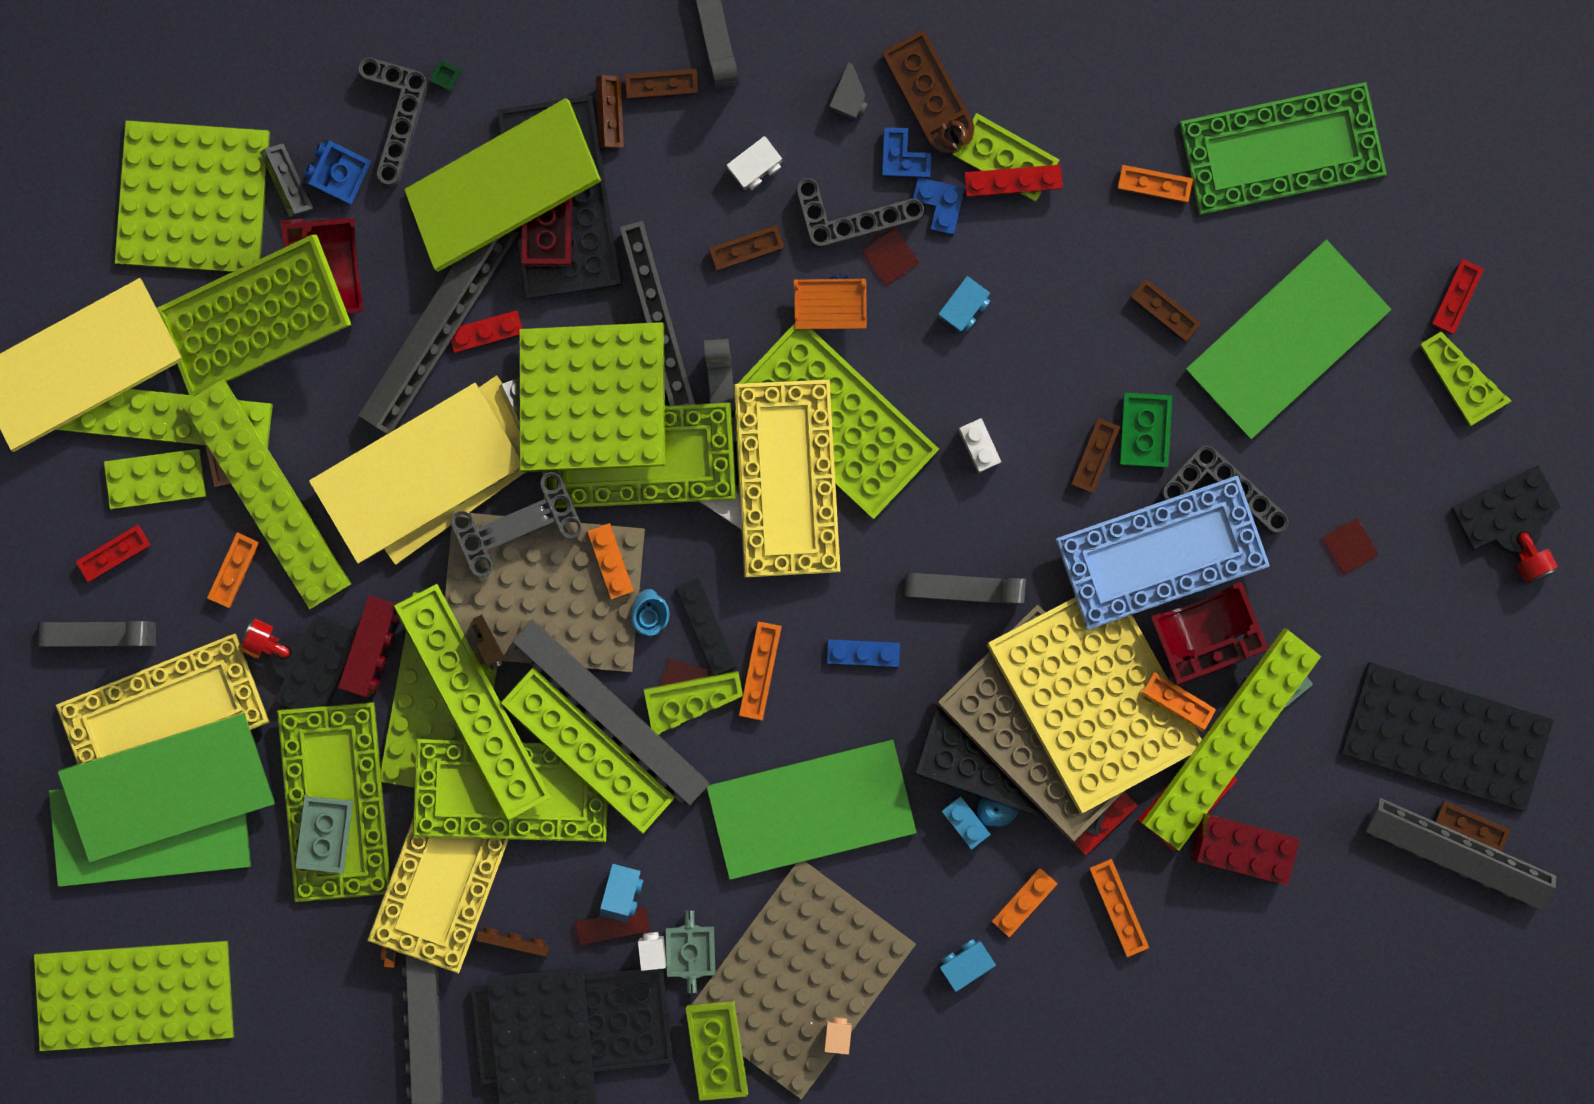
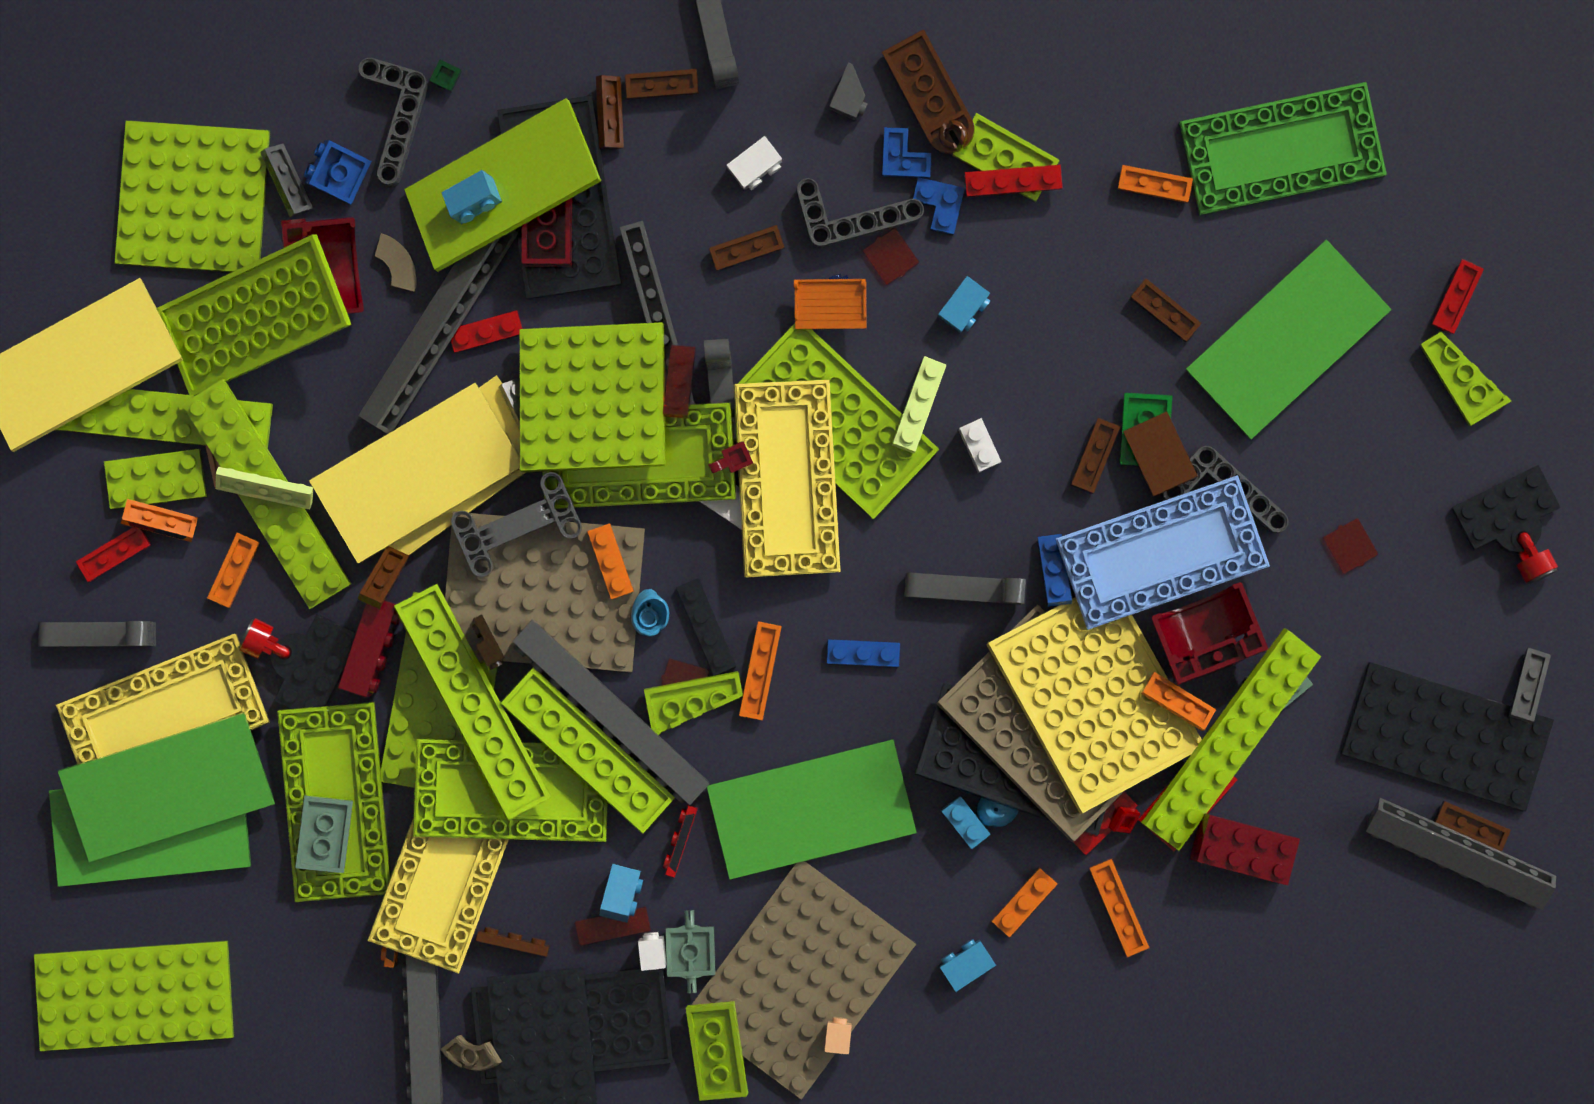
(159, 520): none -> orange plate
(264, 488): none -> yellowish green plate
(383, 577): none -> reddish brown plate
(399, 263): none -> dark tan tile
(471, 197): none -> dark azure brick
(471, 1056): none -> dark tan tile
(679, 381): none -> clear red plate
(679, 840): none -> plate
(734, 458): none -> dark red plate
(918, 405): none -> yellowish green plate
(1054, 572): none -> blue plate
(1124, 820): none -> red tile
(1160, 454): none -> reddish brown tile
(1529, 685): none -> dark grey plate

